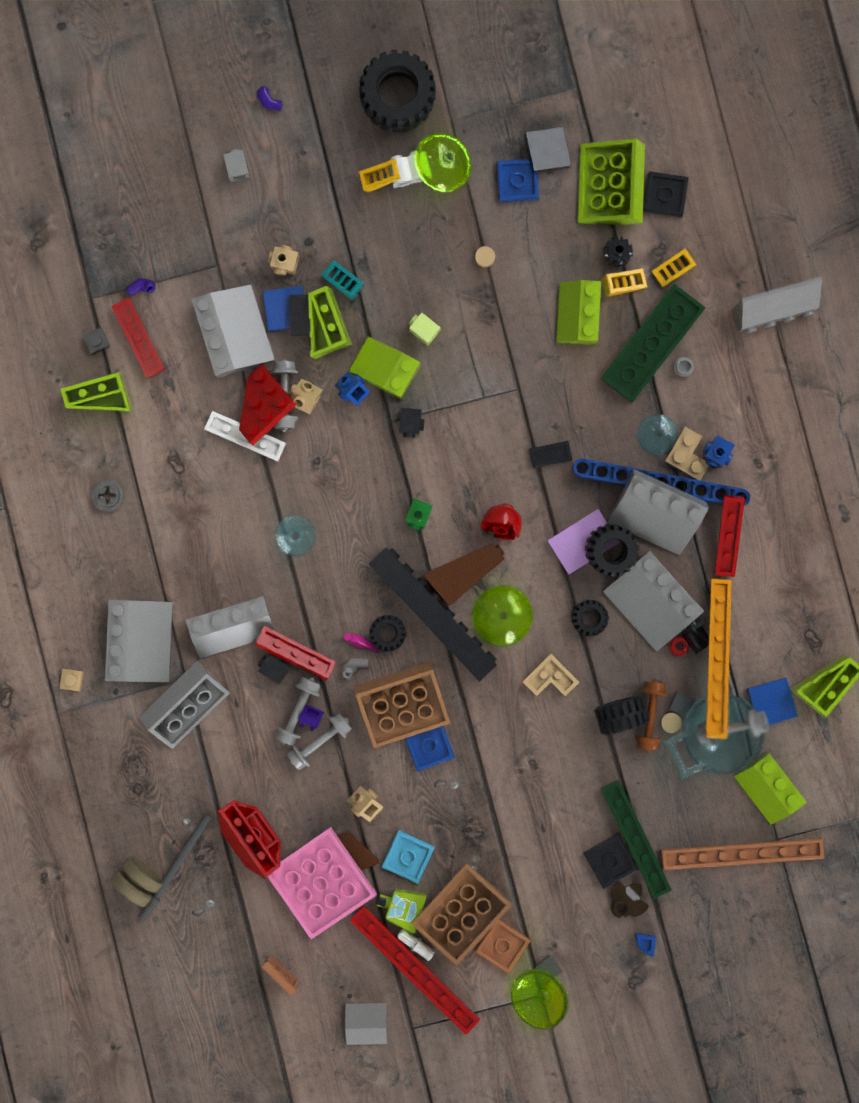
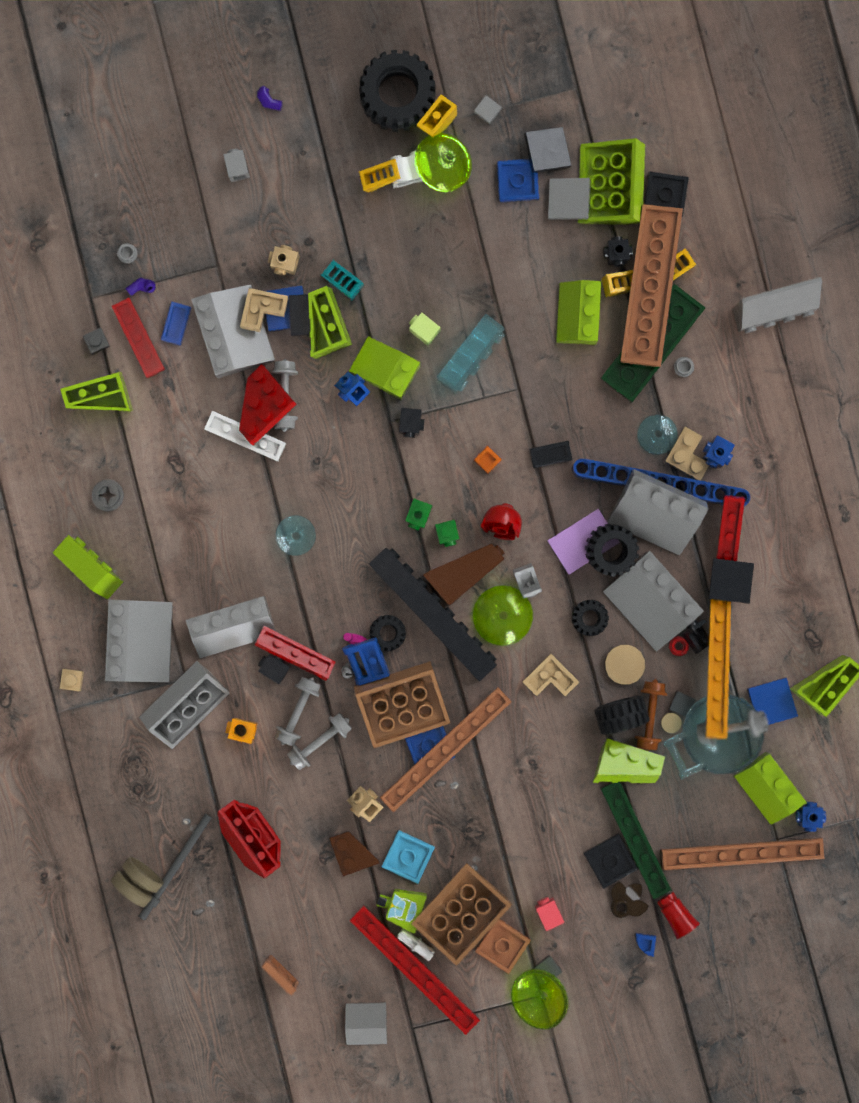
(87, 566): none -> lime wedge
(127, 253): none -> light grey plate
(176, 323): none -> blue tile
(250, 730): none -> light orange brick
(261, 303): none -> tan plate
(305, 395): tan brick -> none
(311, 717): dark purple tile -> none
(321, 883): bright pink plate -> none
(372, 660): none -> blue plate
(438, 116): none -> yellow slope
(445, 749): none -> nougat tile
(447, 533): none -> green brick
(470, 354): none -> clear light blue brick
(485, 256): tan tile -> none
(487, 109): none -> light grey tile
(487, 460): none -> orange tile
(527, 581): none -> light grey bracket
(549, 913): none -> coral brick
(569, 198): none -> light grey tile
(625, 664): none -> tan tile
(627, 764): none -> lime wedge
(651, 285): none -> nougat plate
(677, 915): none -> red plant
(731, 581): none -> black tile
(803, 816): none -> blue brick

